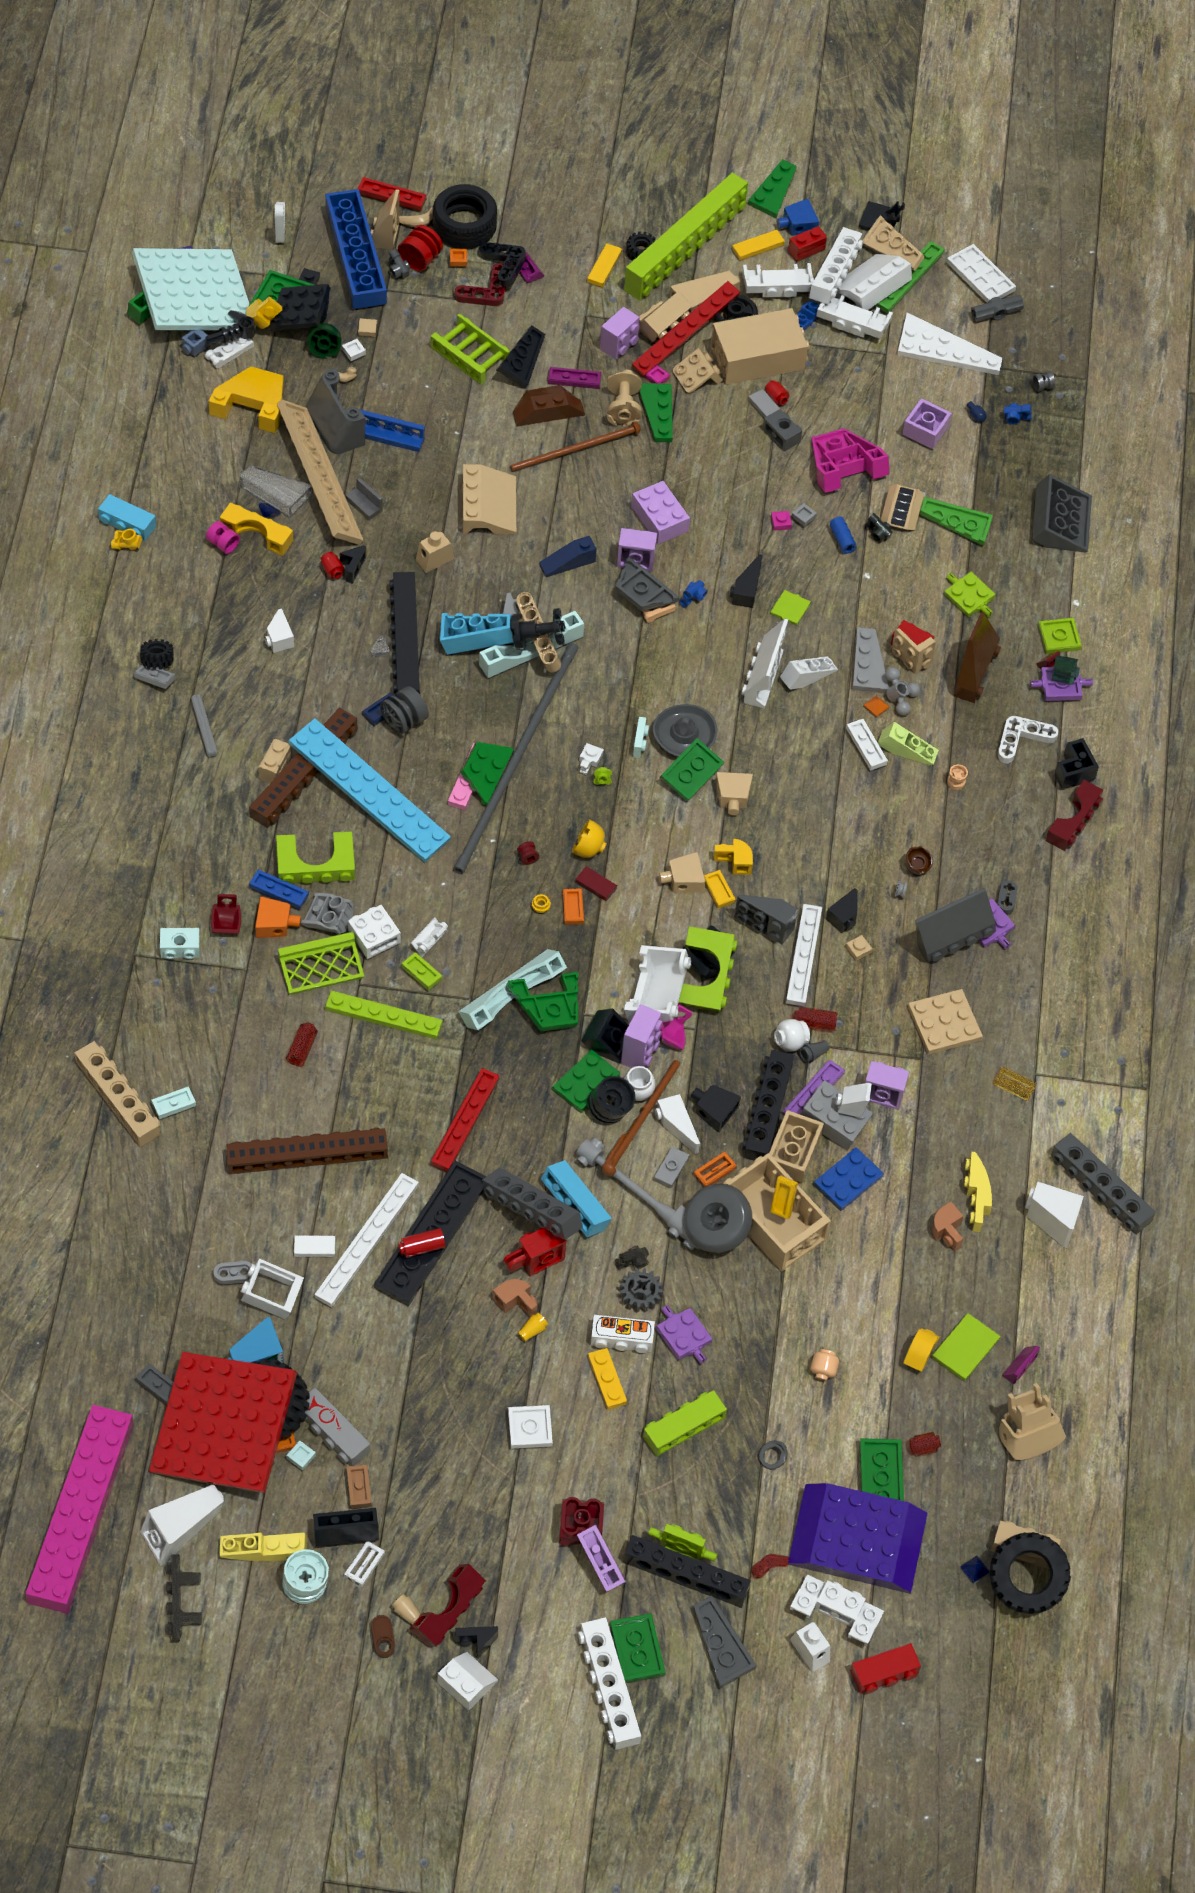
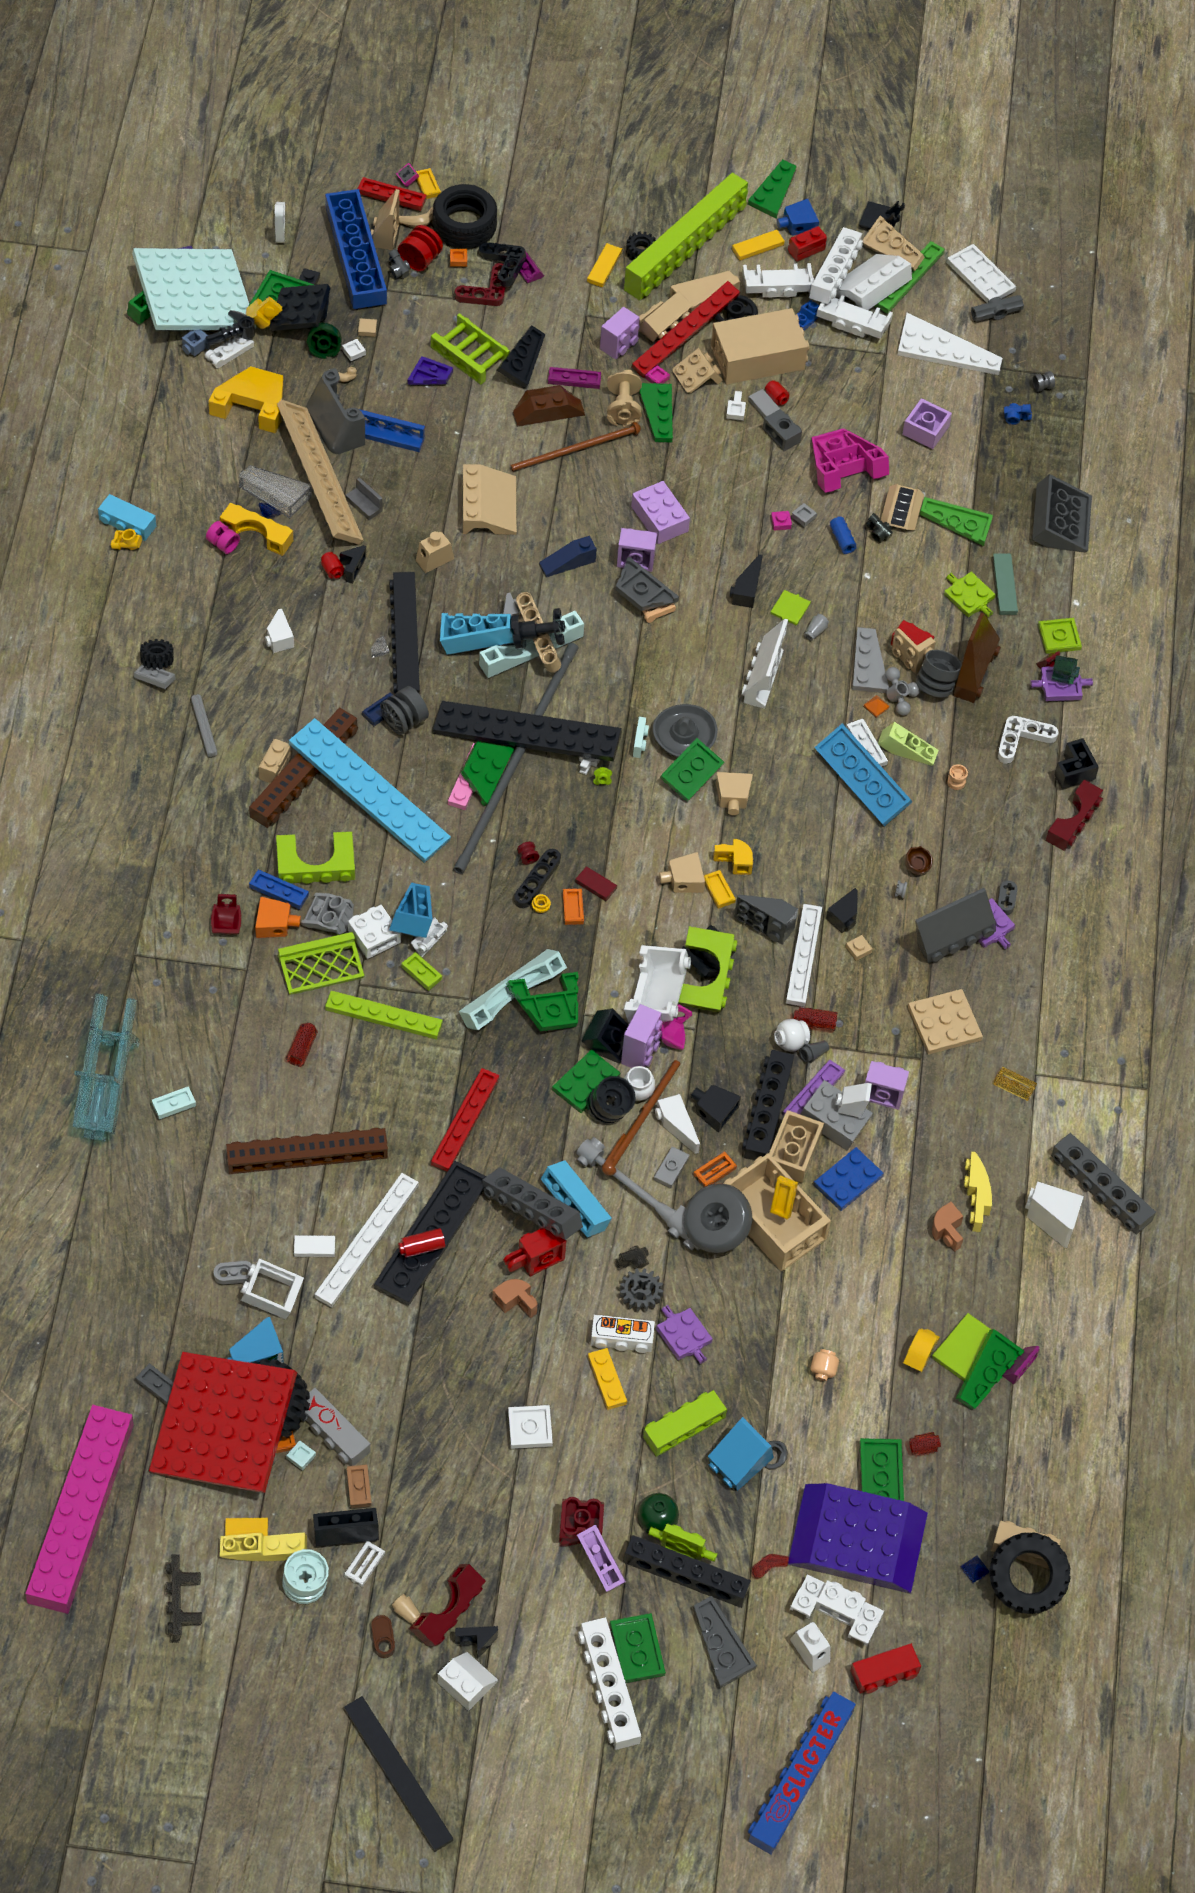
(98, 1093): none -> clear light blue piece
(140, 1131): tan brick -> none
(176, 1522): white slope -> none
(187, 936): light aqua brick -> none
(238, 1526): none -> yellow tile
(398, 1774): none -> black tile
(407, 174): none -> tile
(414, 912): none -> dark azure wedge
(428, 183): none -> yellow tile
(430, 372): none -> dark purple wing
(527, 731): none -> black plate
(534, 1326): yellow cone -> none
(535, 877): none -> black beam
(590, 840): yellow cylinder -> none
(657, 1511): none -> dark green cylinder
(693, 591): blue plate -> none
(736, 408): none -> white plate
(740, 1455): none -> dark azure slope
(801, 1773): none -> blue brick
(807, 671): white slope -> none
(816, 627): none -> light grey cone
(863, 774): none -> dark azure plate
(938, 673): none -> dark grey wheel
(976, 412): dark blue cylinder -> none
(991, 1363): none -> green wing
(1005, 584): none -> sand green tile
(1037, 1425): tan piece -> none

